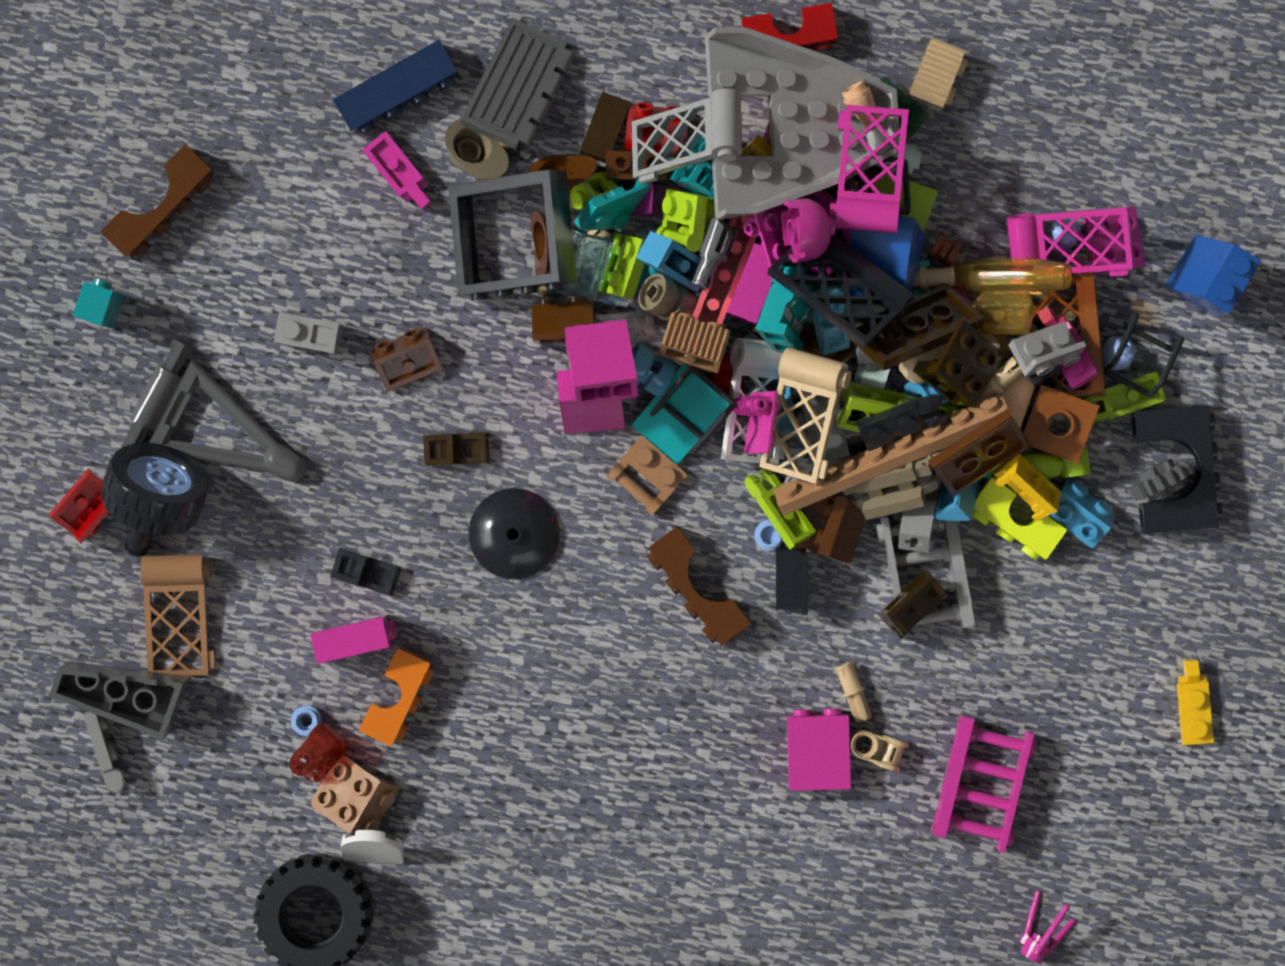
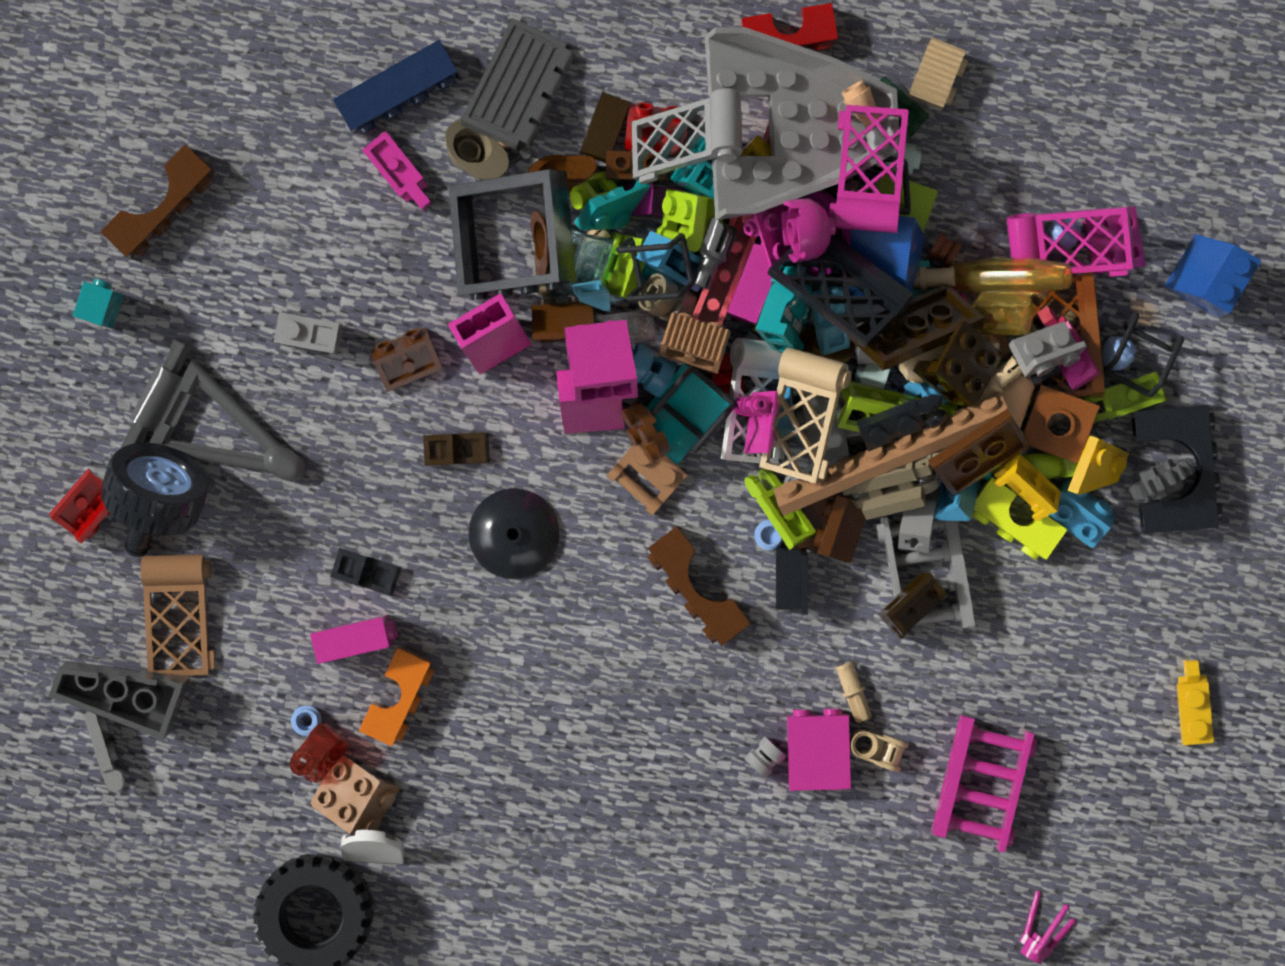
(489, 334): none -> dark pink brick
(593, 294): none -> medium azure slope
(629, 246): none -> black piece
(644, 432): none -> reddish brown plate
(762, 763): none -> light grey wheel
(1098, 466): none -> yellow wing

